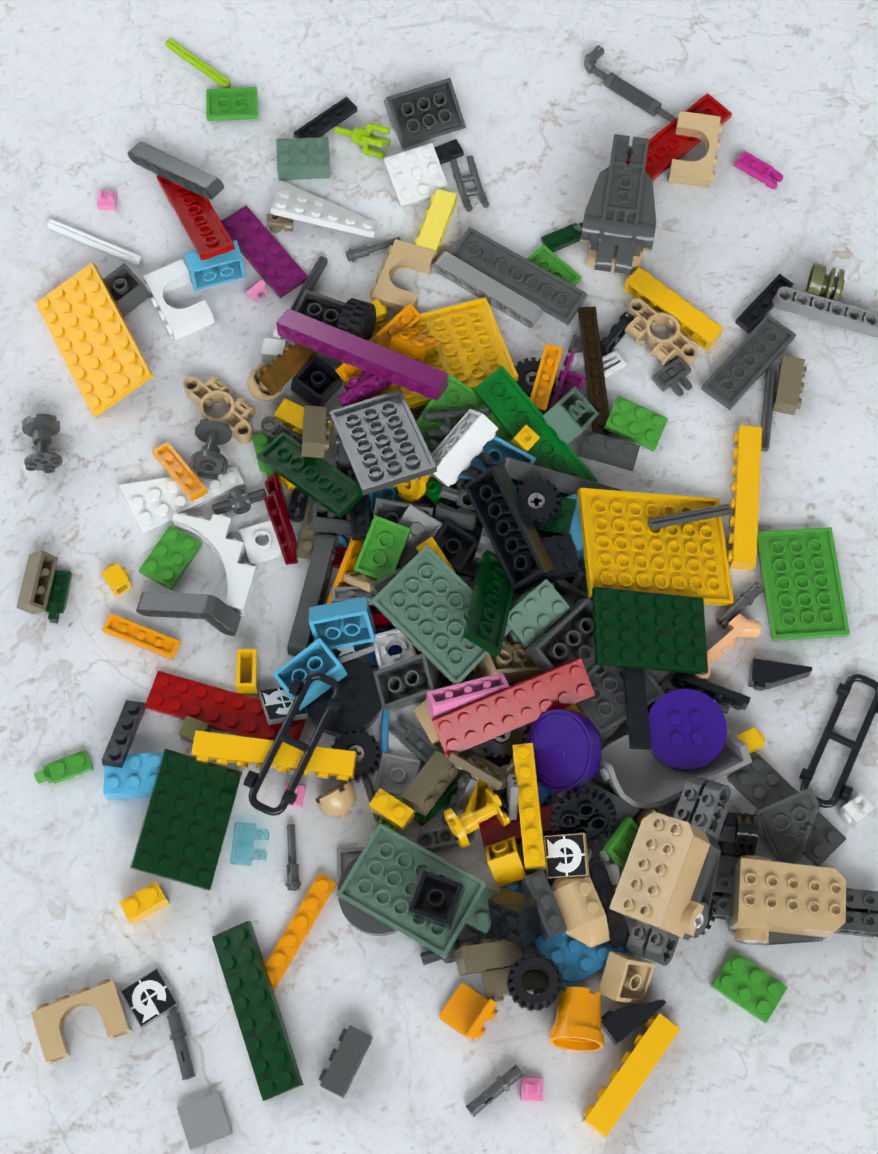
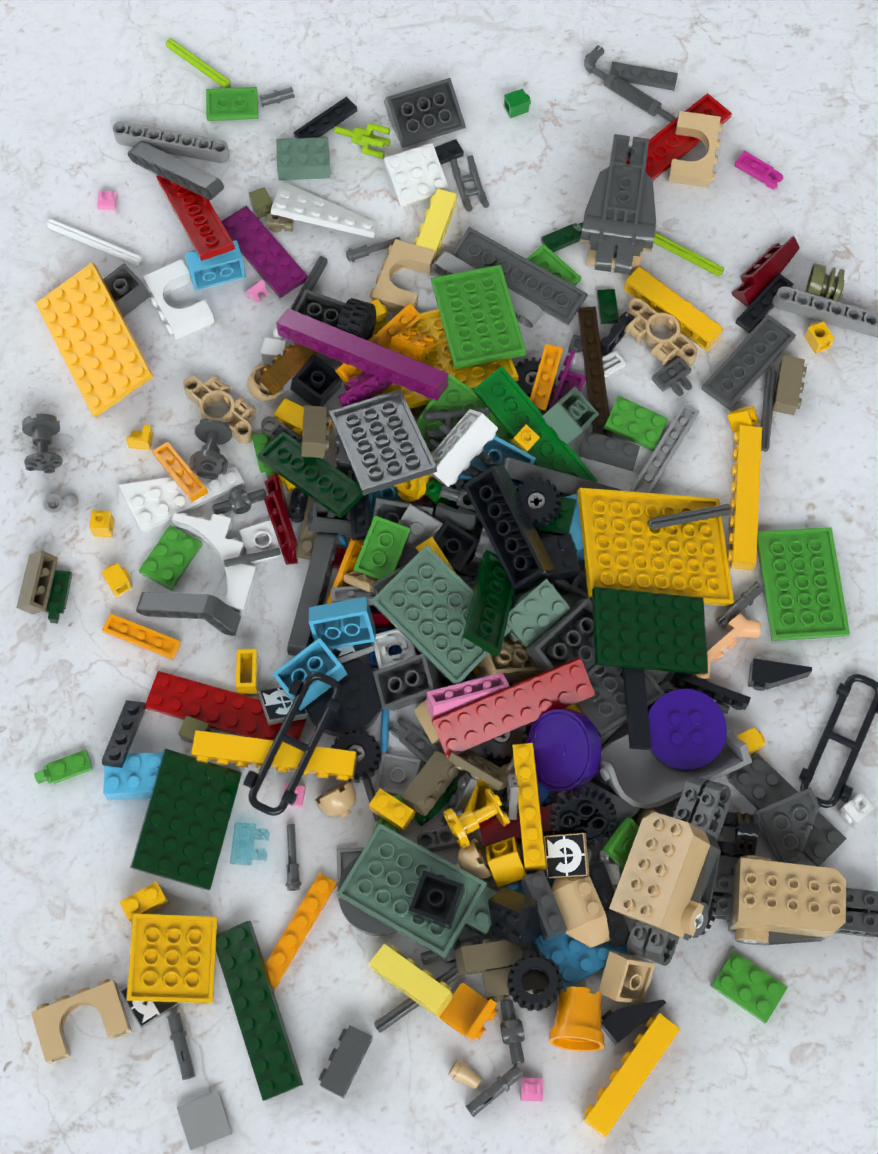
(69, 500): none -> light grey plate
(101, 523): none -> yellow brick
(141, 439): none -> yellow panel
(171, 958): none -> yellow plate
(172, 142): none -> light grey beam
(252, 557): none -> dark grey bar
(260, 202): none -> olive brick
(277, 96): none -> dark grey pin
(409, 1005): none -> dark grey axle
(411, 980): none -> light yellow brick
(464, 1074): none -> tan cone
(474, 860): none -> tan cylinder
(478, 317): none -> bright green plate
(512, 1032): none -> dark grey axle
(516, 103): none -> green brick
(607, 306): none -> dark green plate
(645, 76): none -> dark grey plate
(665, 449): none -> light grey plate
(688, 255): none -> lime axle
(742, 416): none -> yellow panel
(765, 270): none -> dark red wedge
(819, 343): none -> yellow brick

